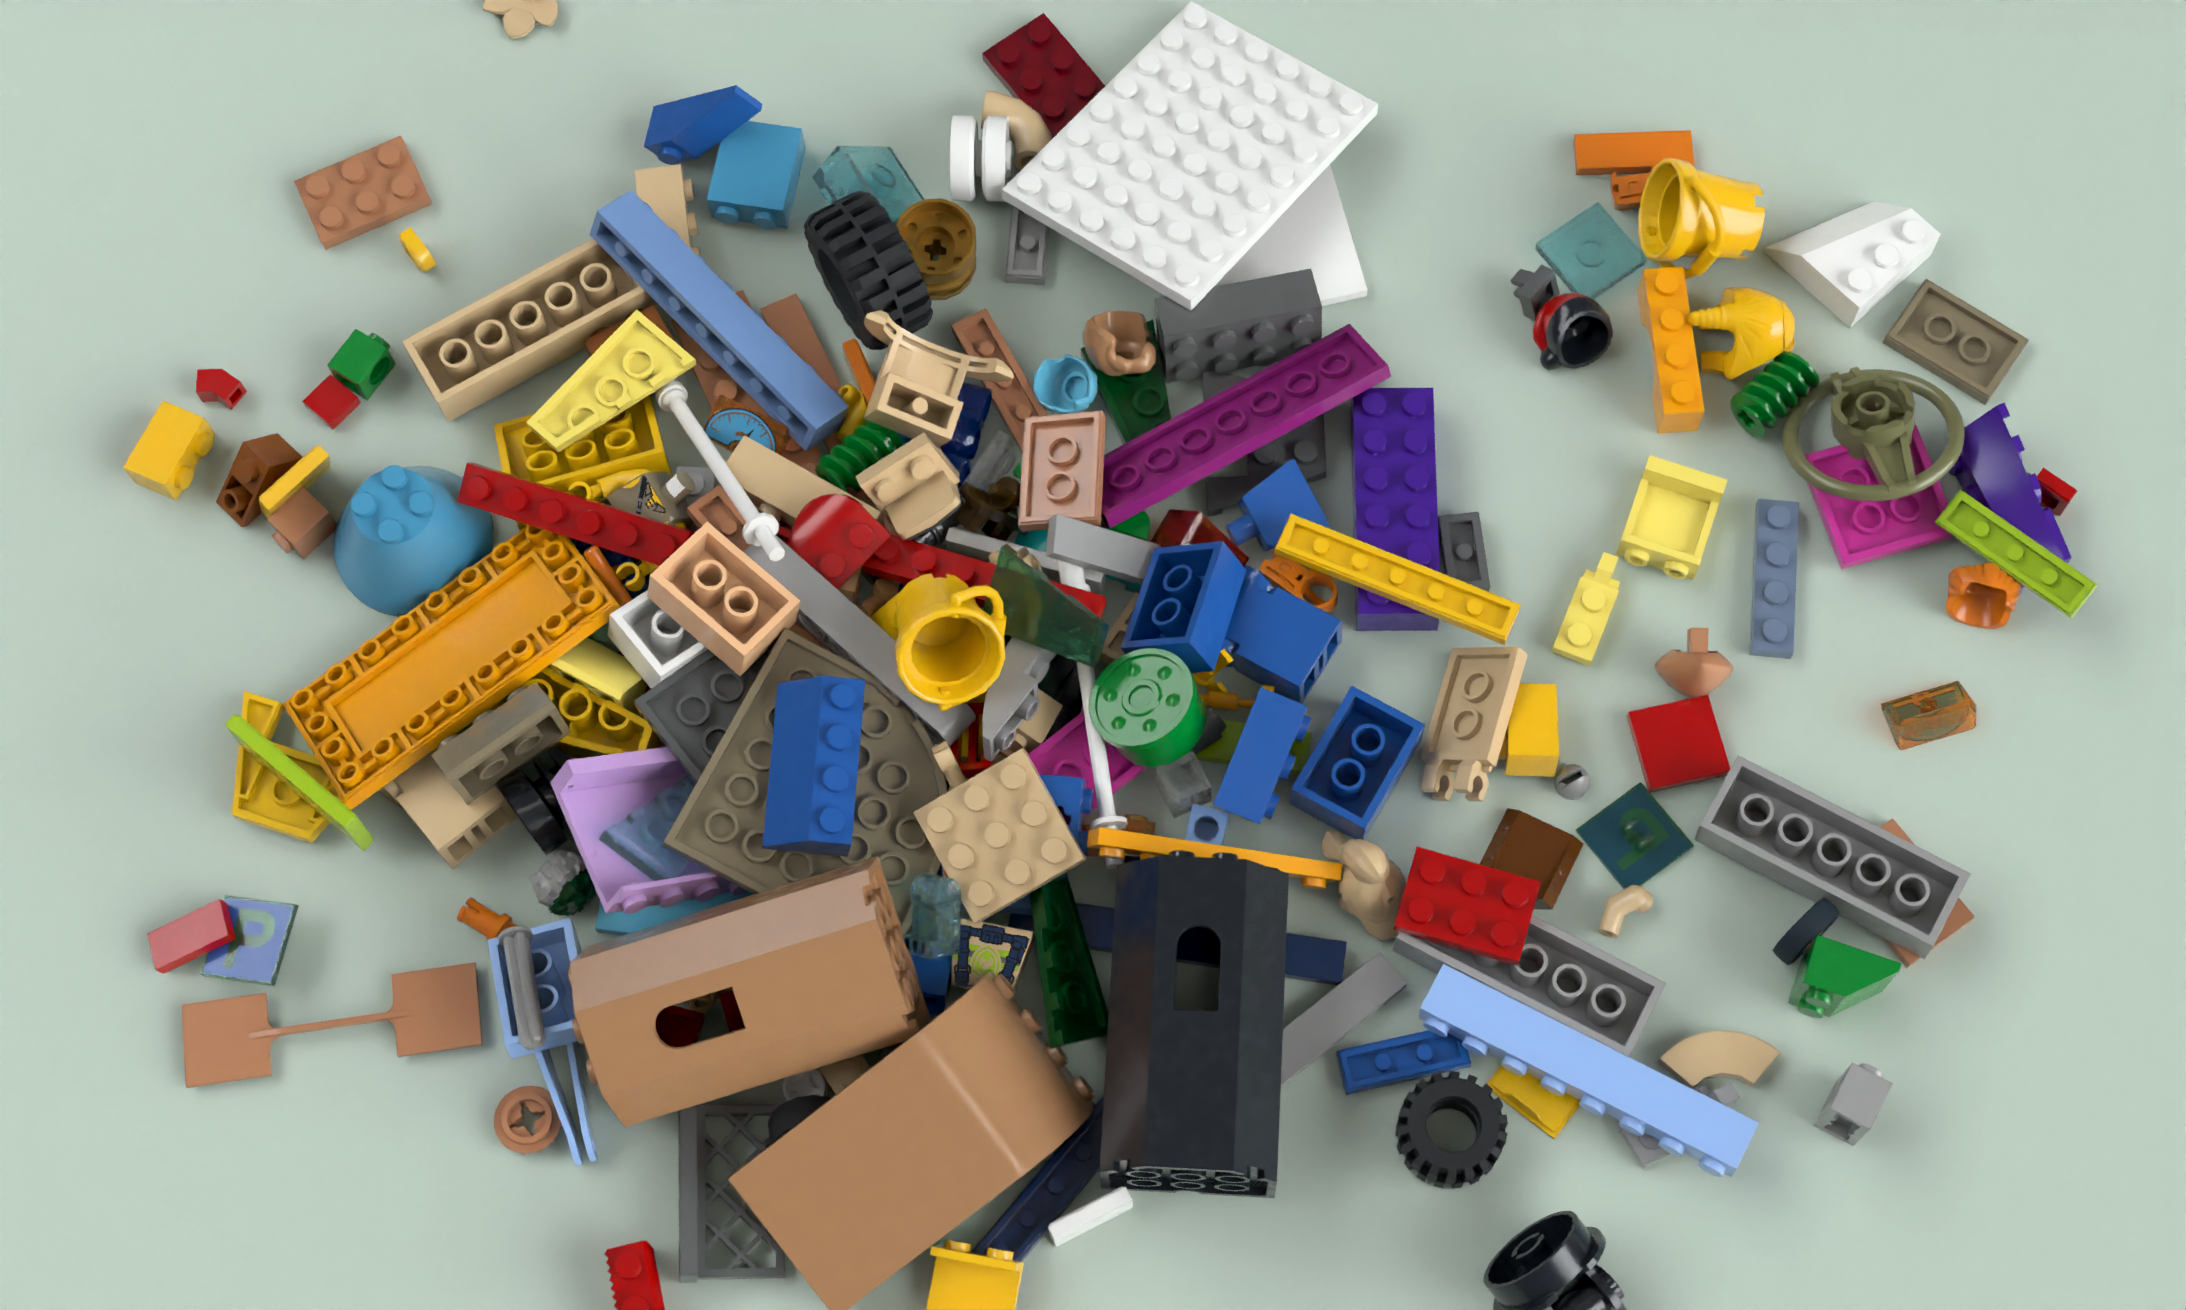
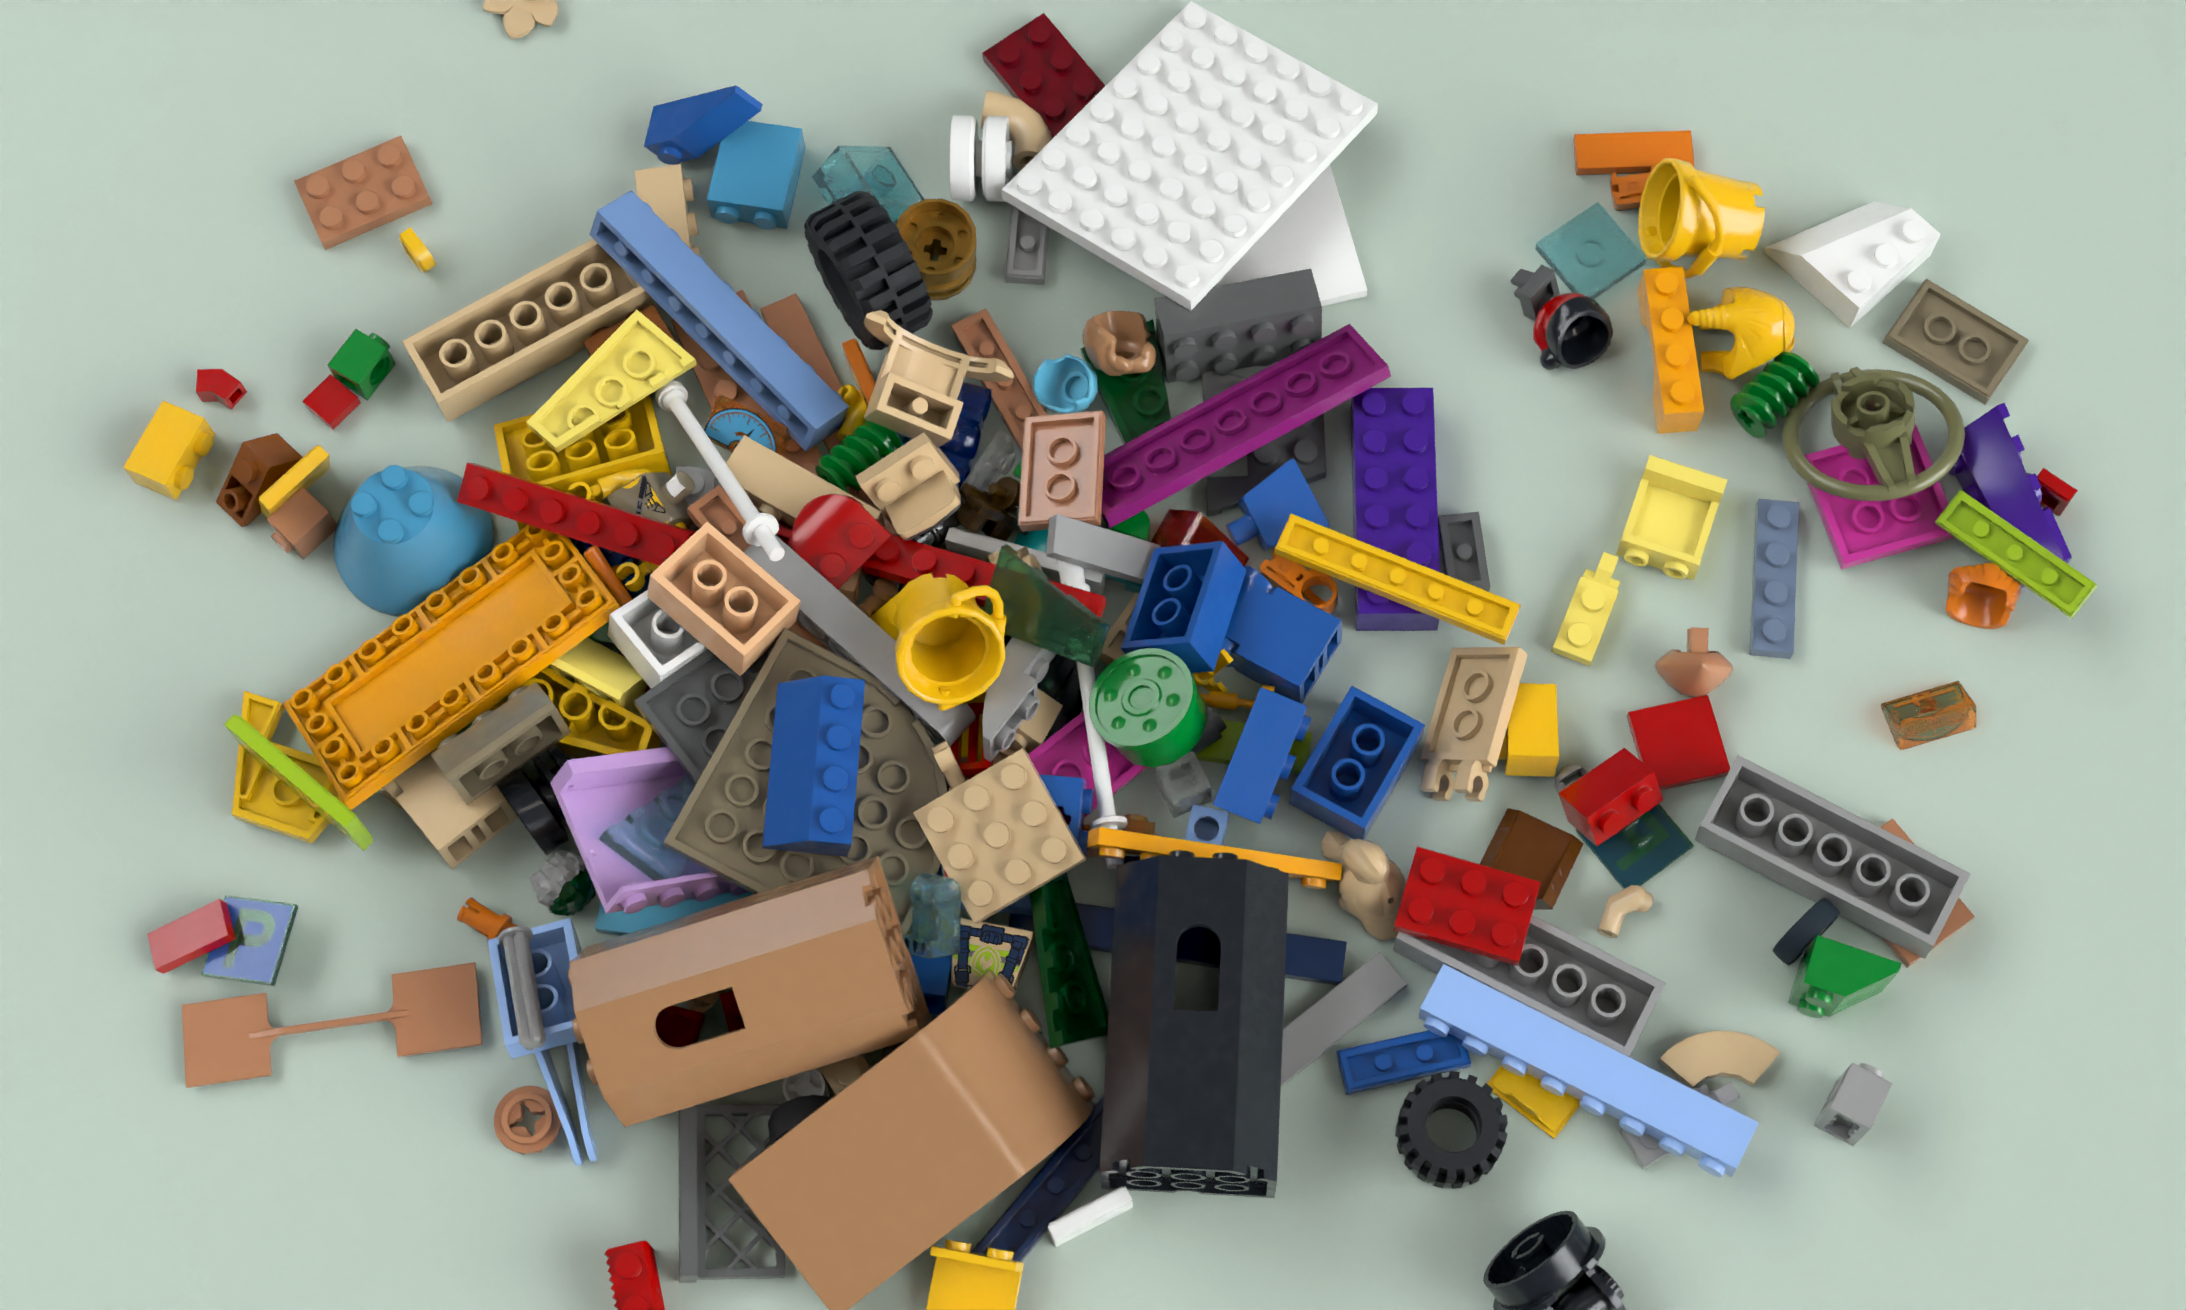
(1610, 796): none -> red brick

